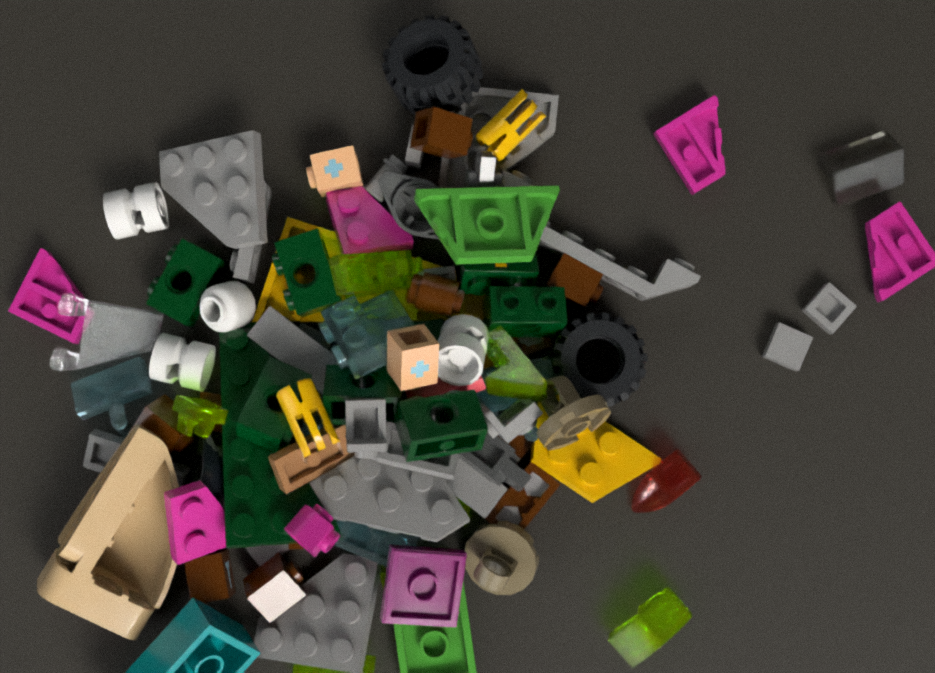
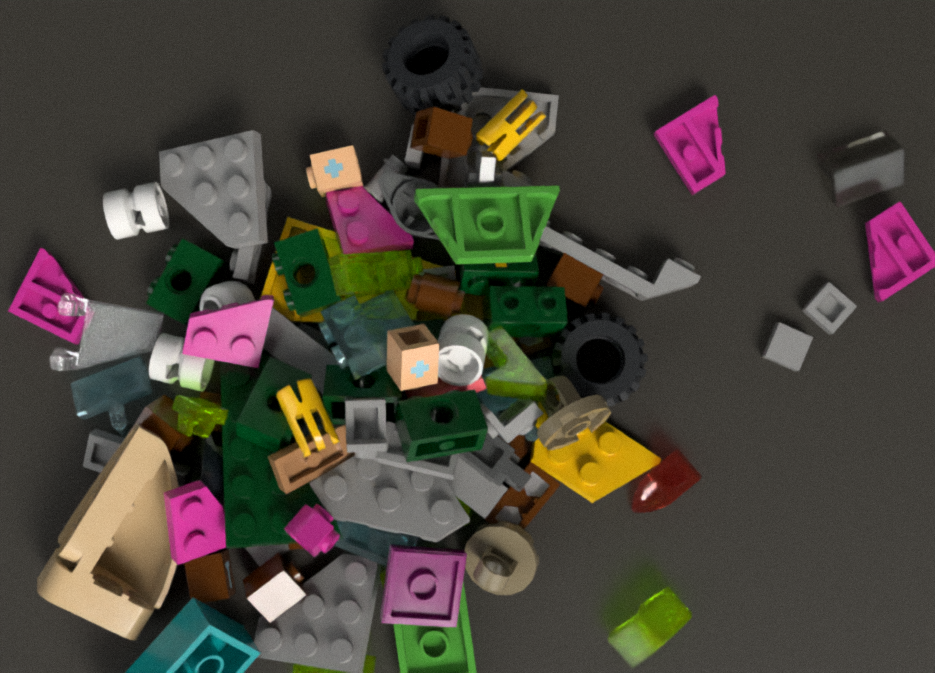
(230, 333): none -> wing

